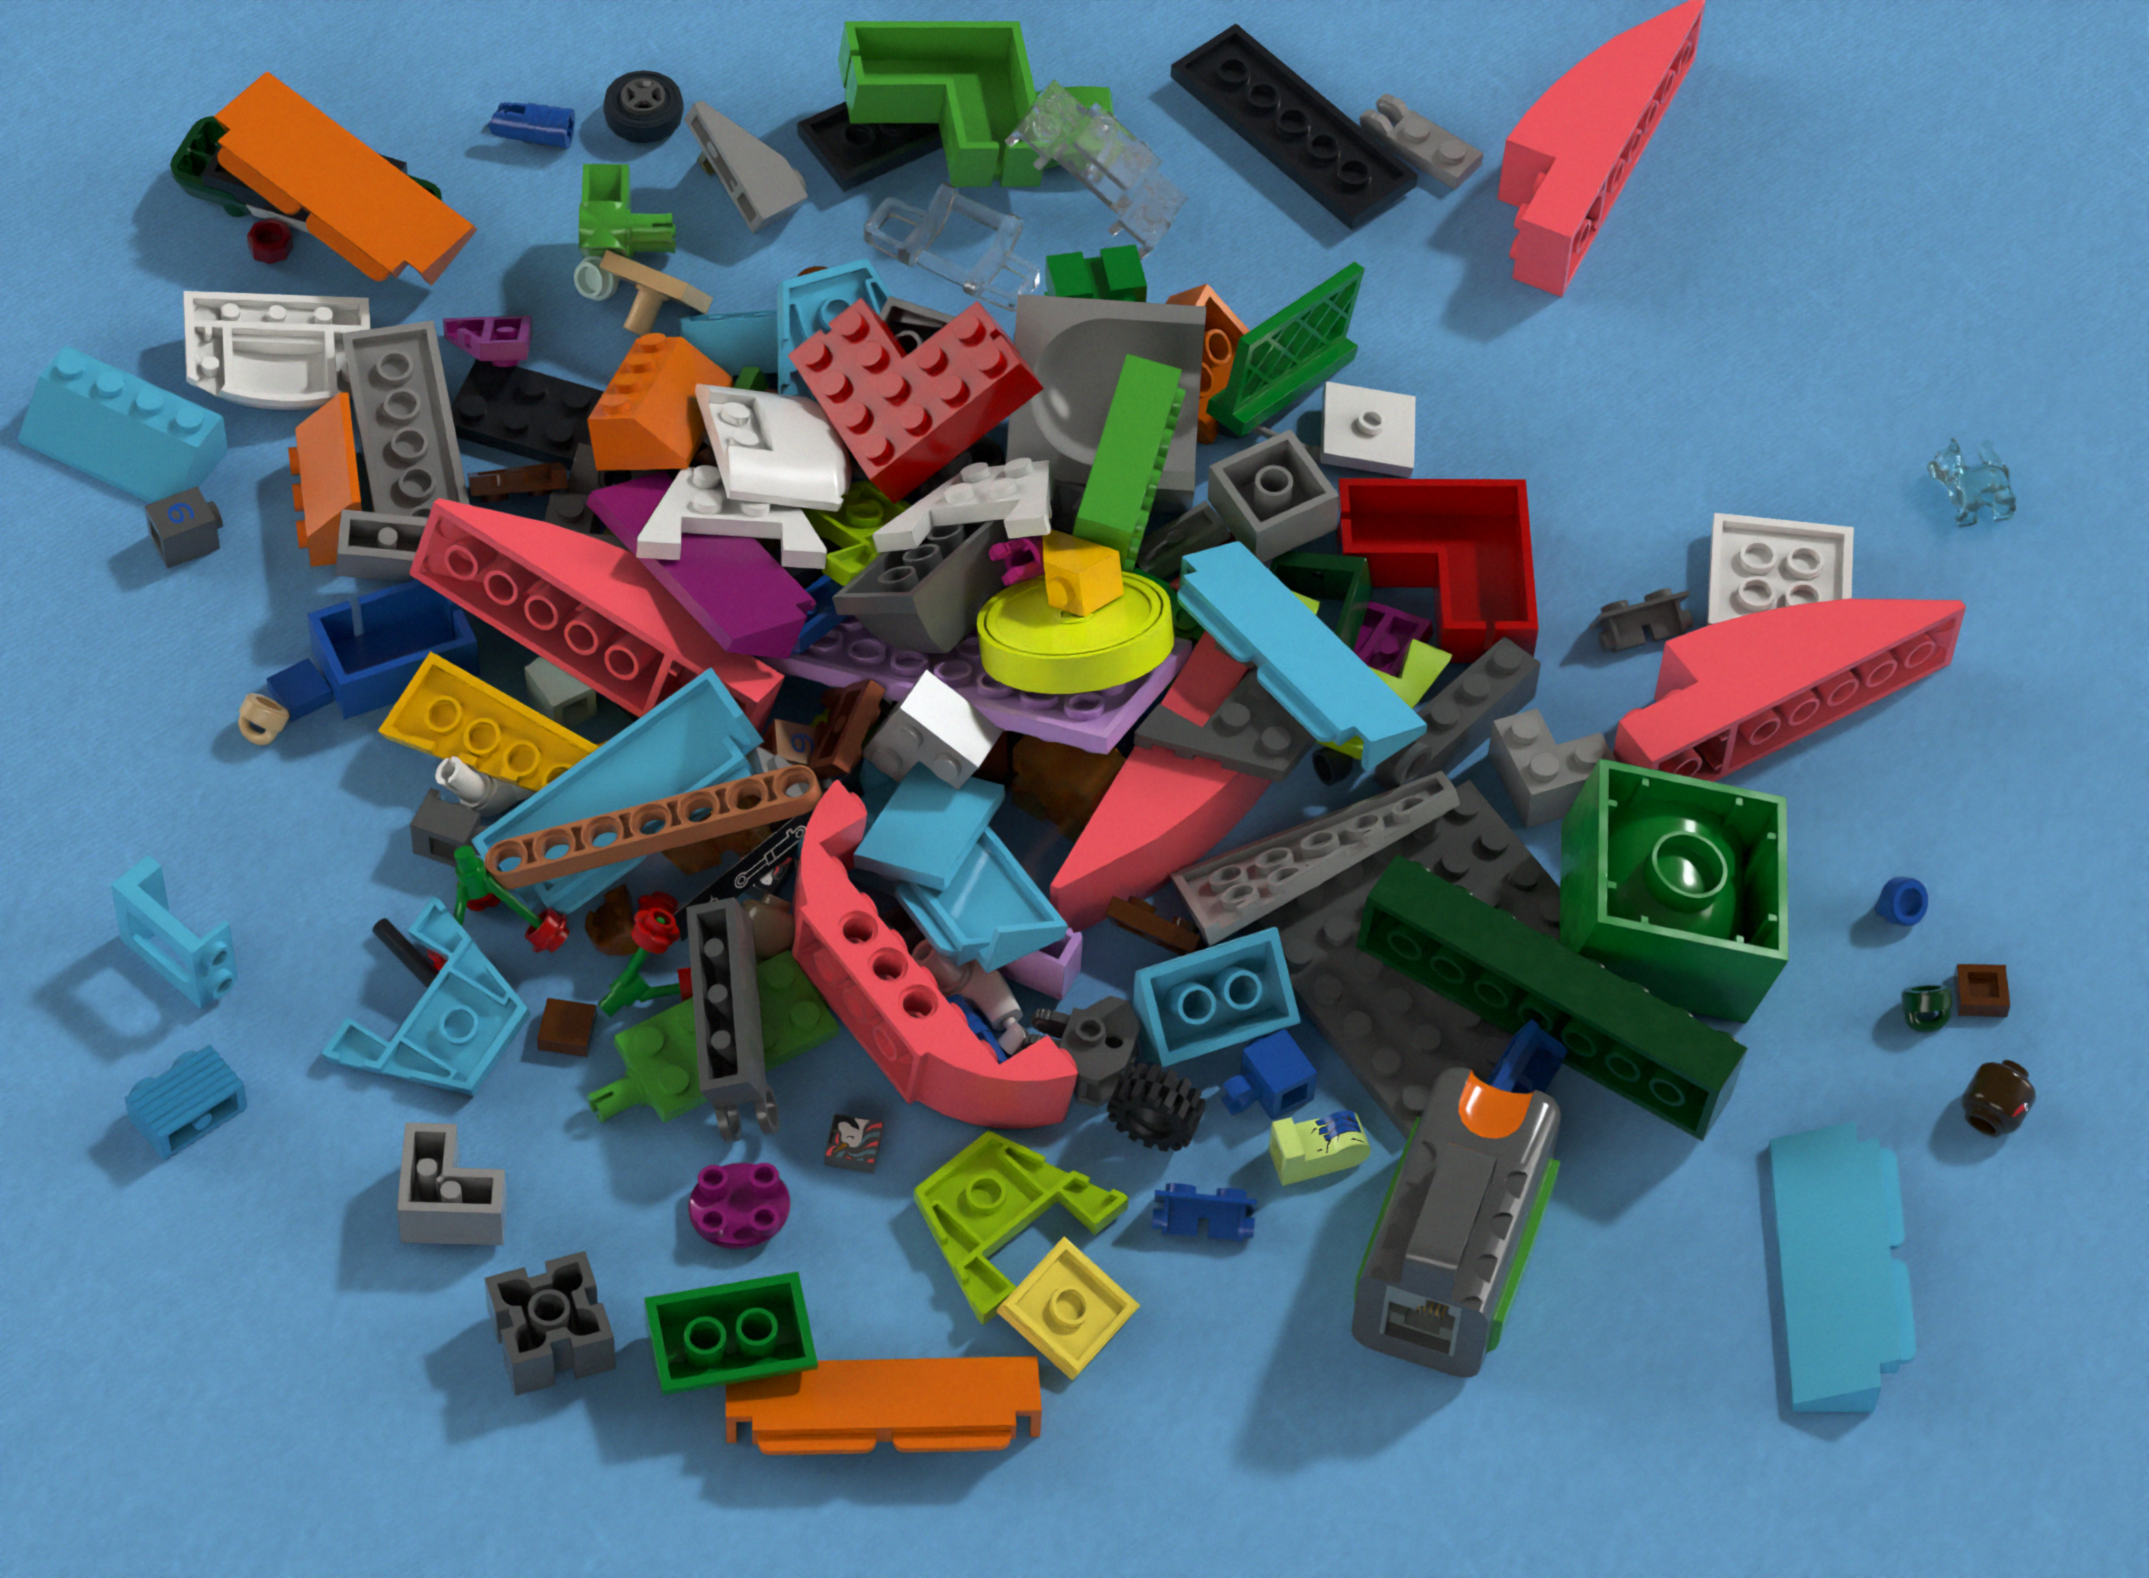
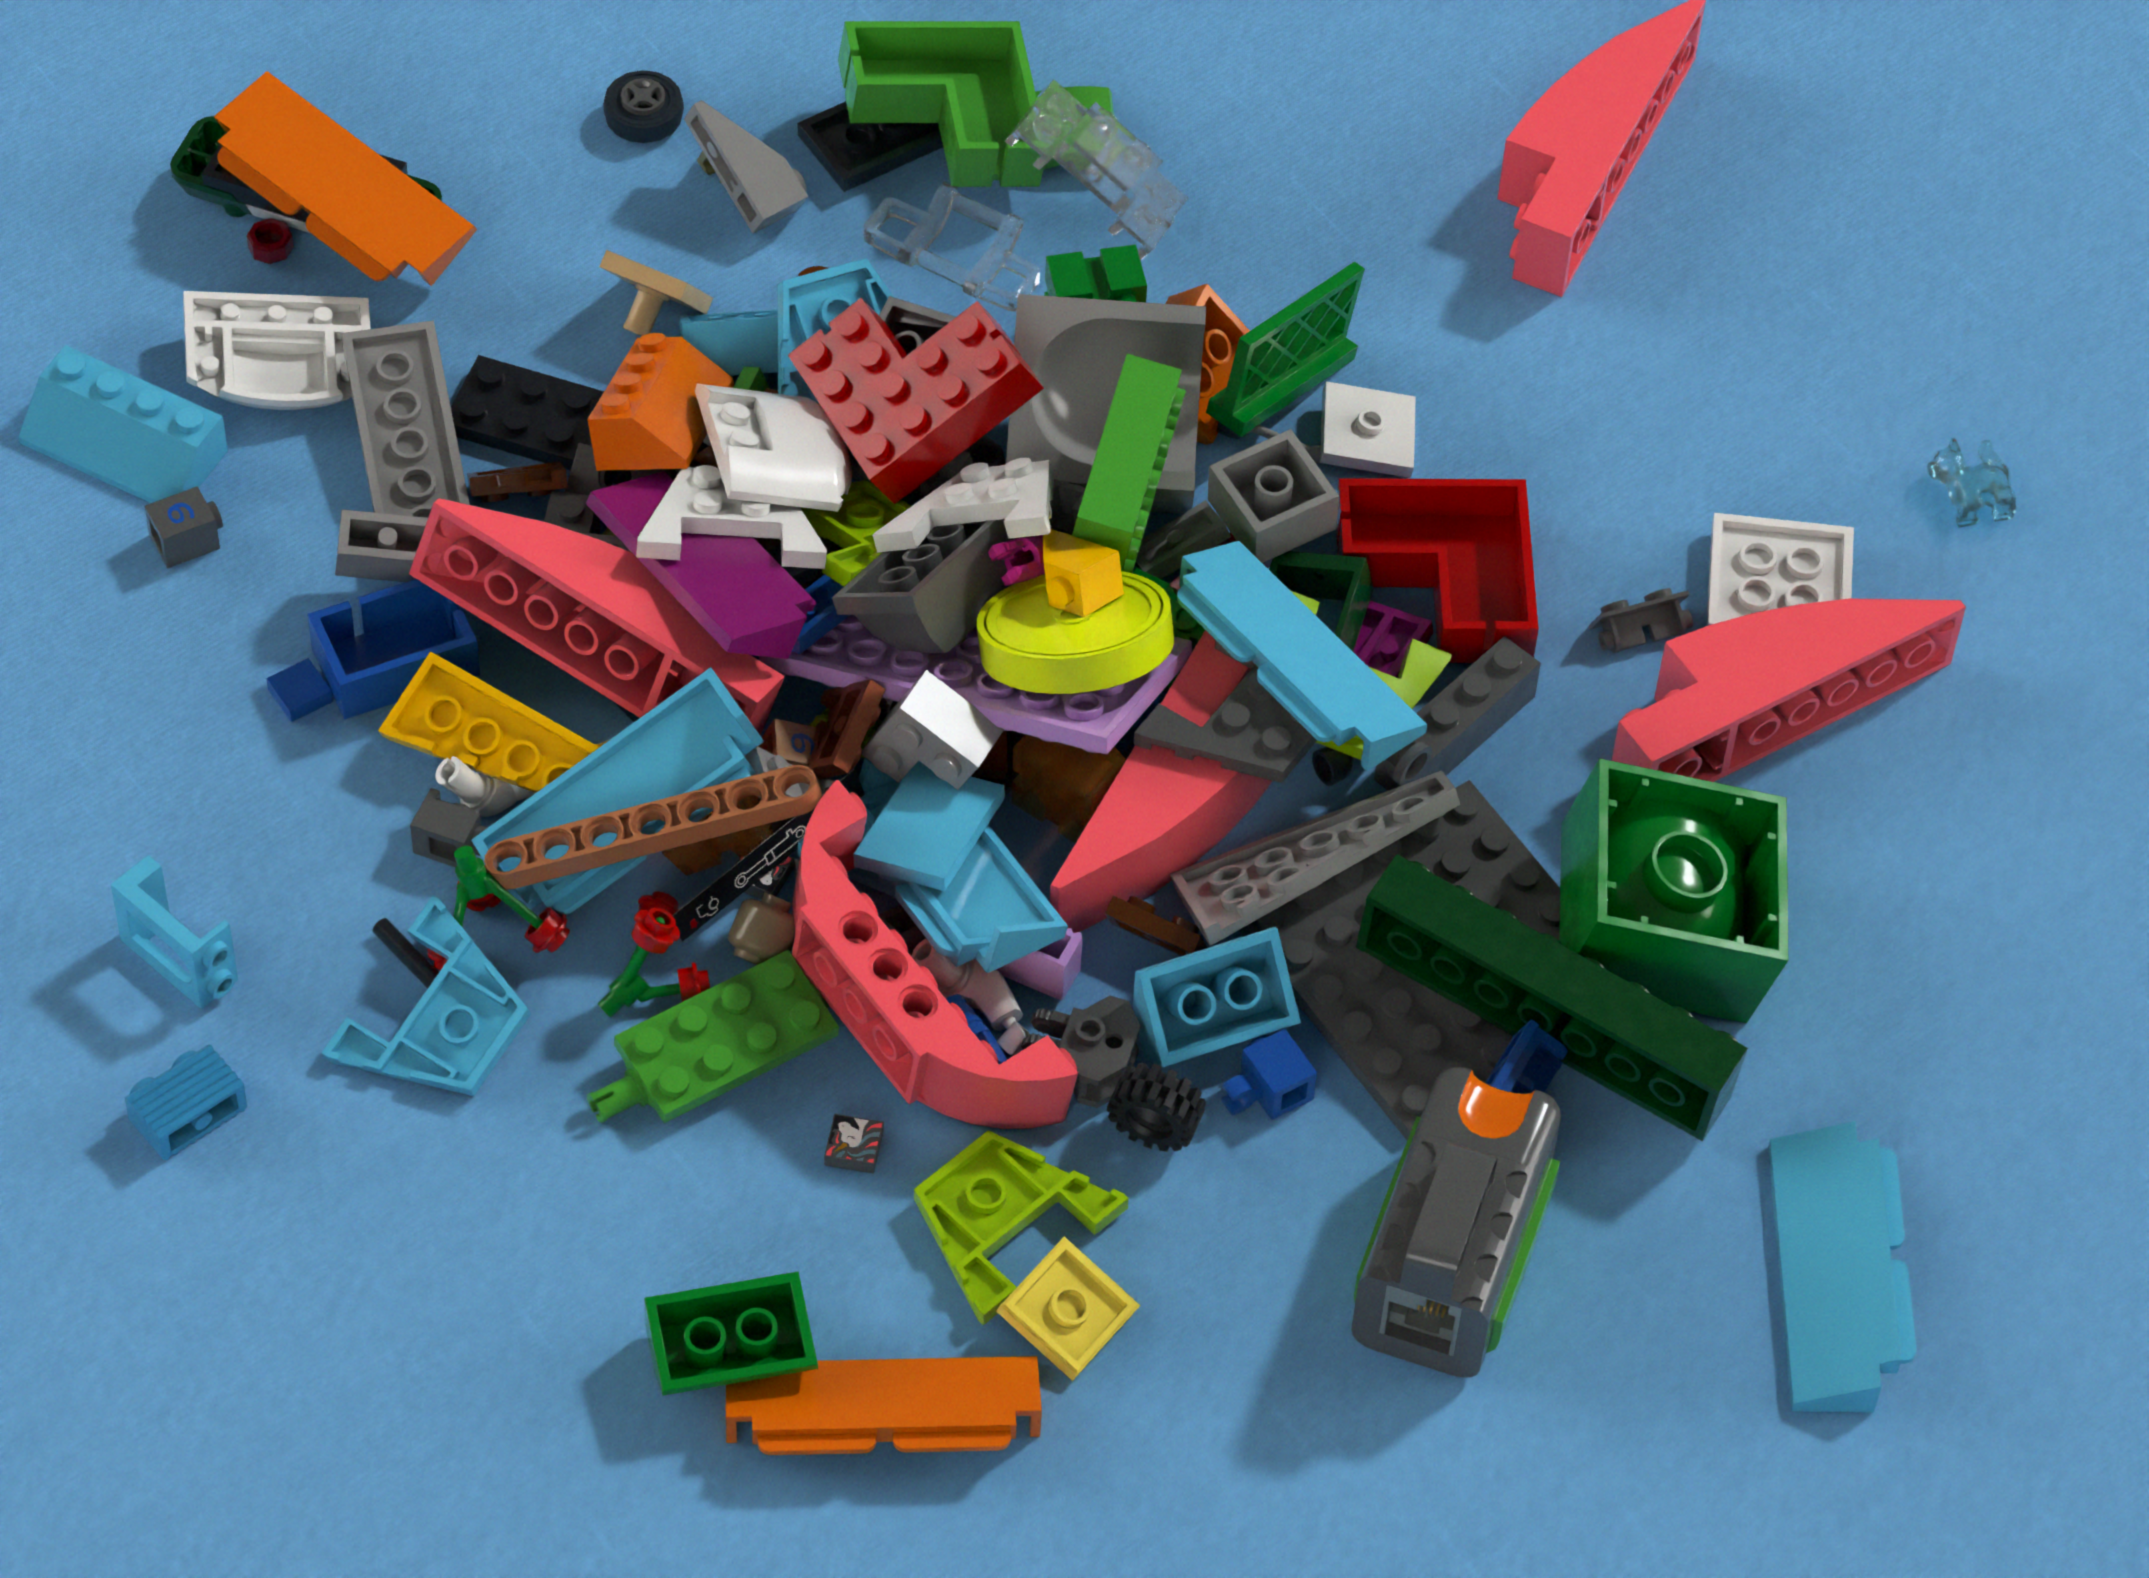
(263, 713): tan tile -> none
(328, 477): orange slope -> none
(446, 1201): light grey brick -> none
(494, 339): magenta wing -> none
(534, 124): blue hinge -> none
(550, 1323): dark grey brick -> none
(559, 694): light aqua brick -> none
(567, 1027): reddish brown tile -> none
(594, 281): light aqua plate -> none
(608, 219): bright green piece -> none
(612, 924): reddish brown tile -> none
(728, 1015): dark grey hinge -> none
(739, 1204): magenta dish -> none
(1185, 1208): blue hinge -> none
(1293, 126): black plate -> none
(1317, 1146): yellowish green leg -> none
(1421, 141): light grey hinge -> none
(1536, 771): light grey brick -> none
(1902, 901): blue tile -> none
(1927, 999): dark green tile -> none
(1981, 990): reddish brown tile -> none
(1998, 1098): dark brown head -> none

